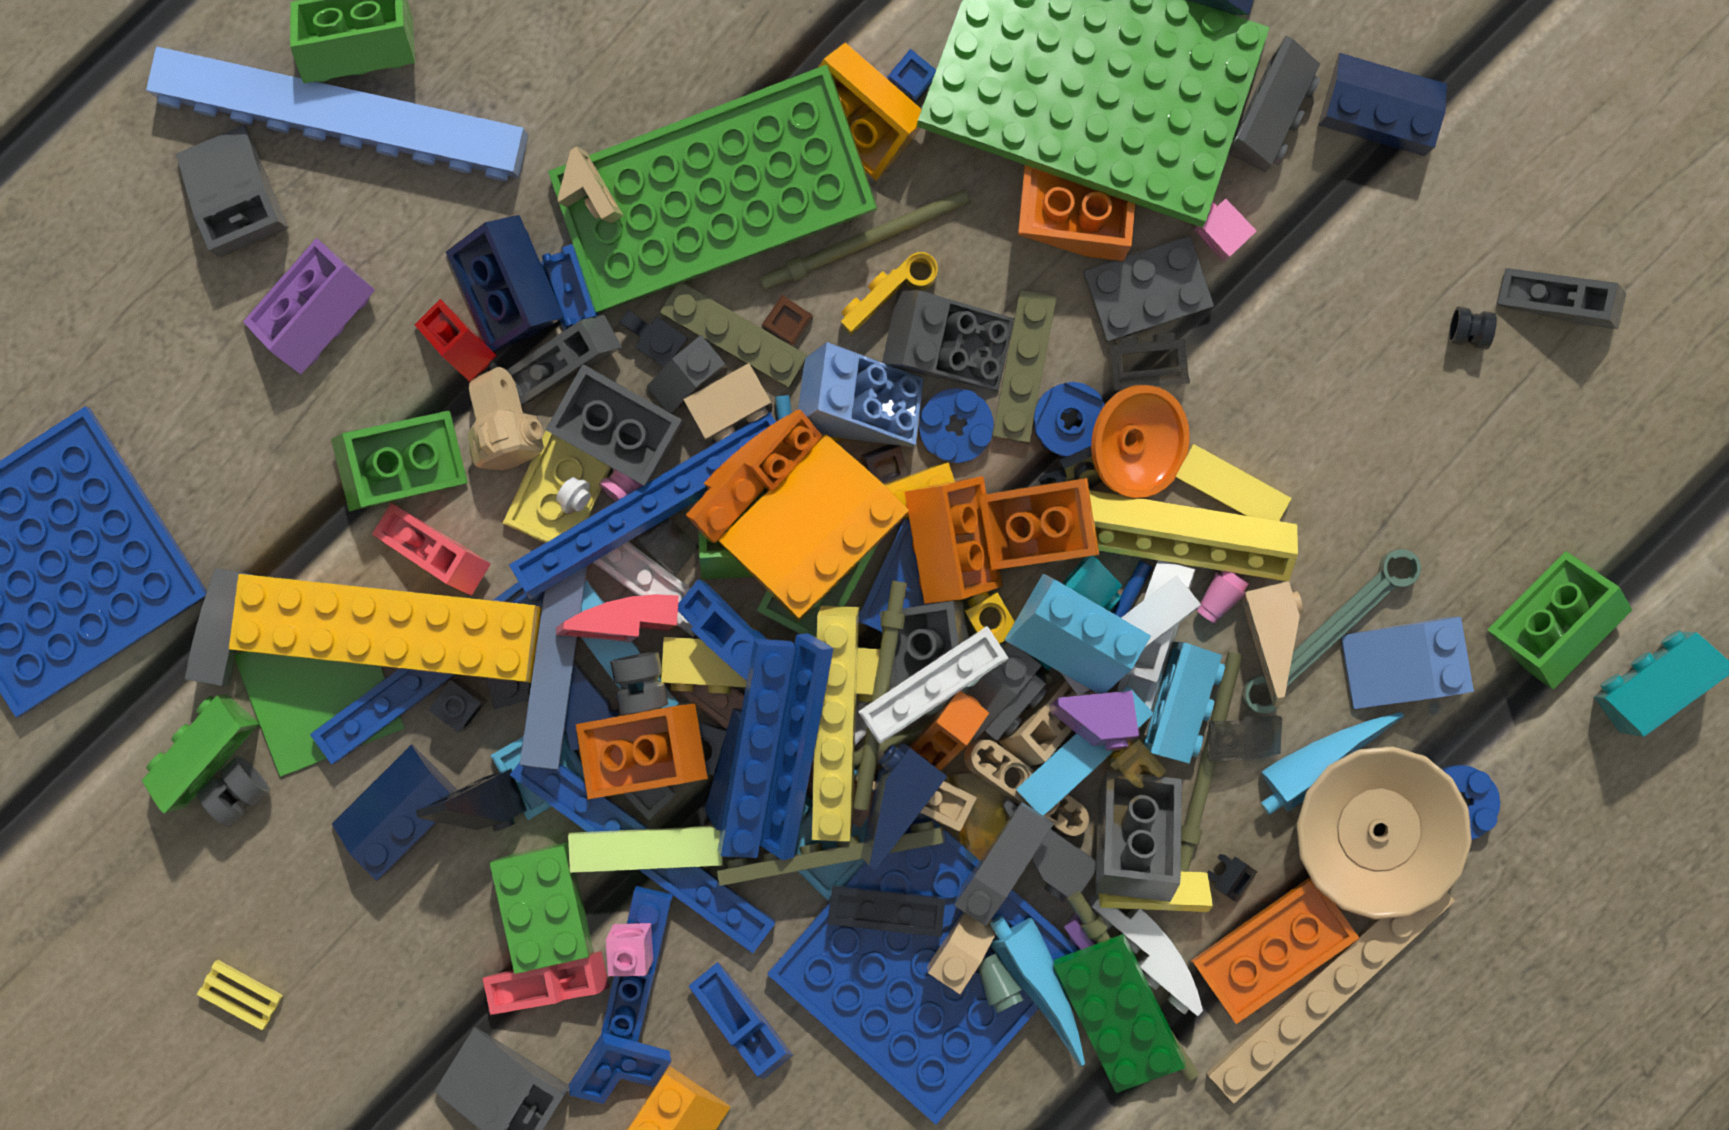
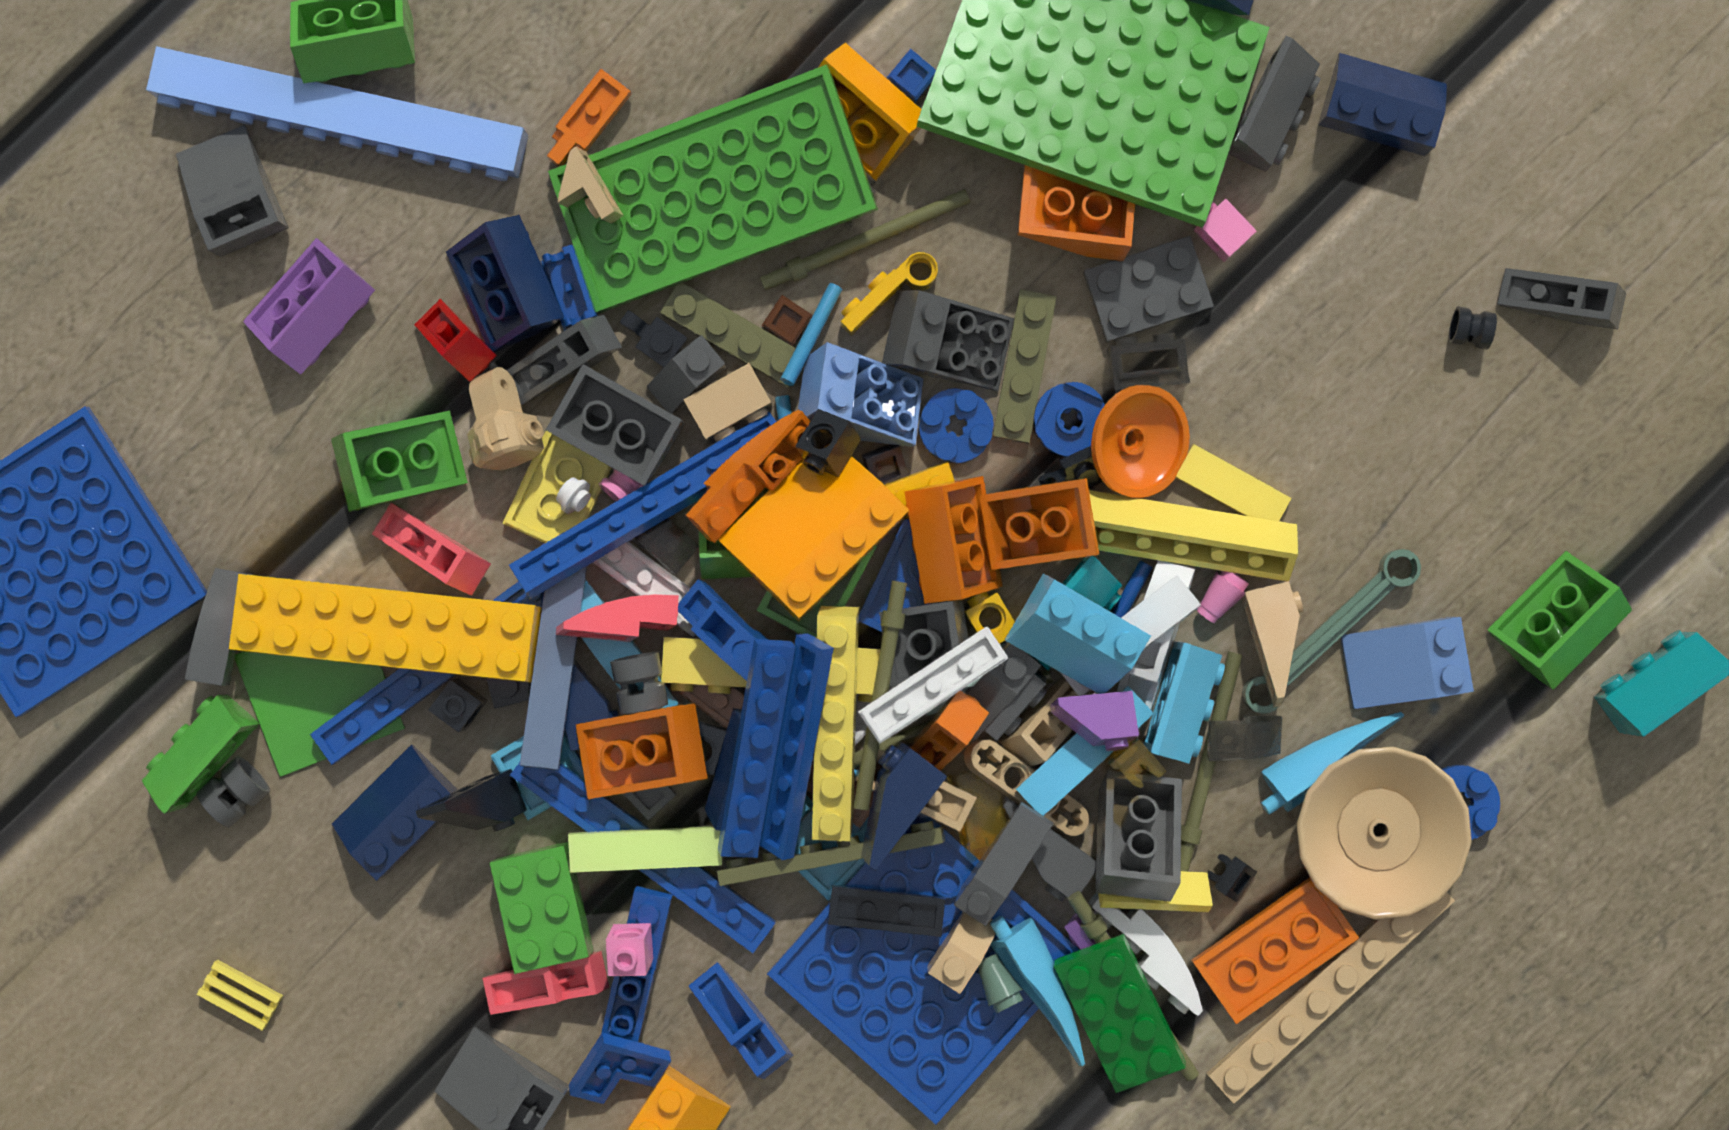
(588, 116): none -> orange hinge
(811, 334): none -> dark azure bar
(826, 430): none -> black brick

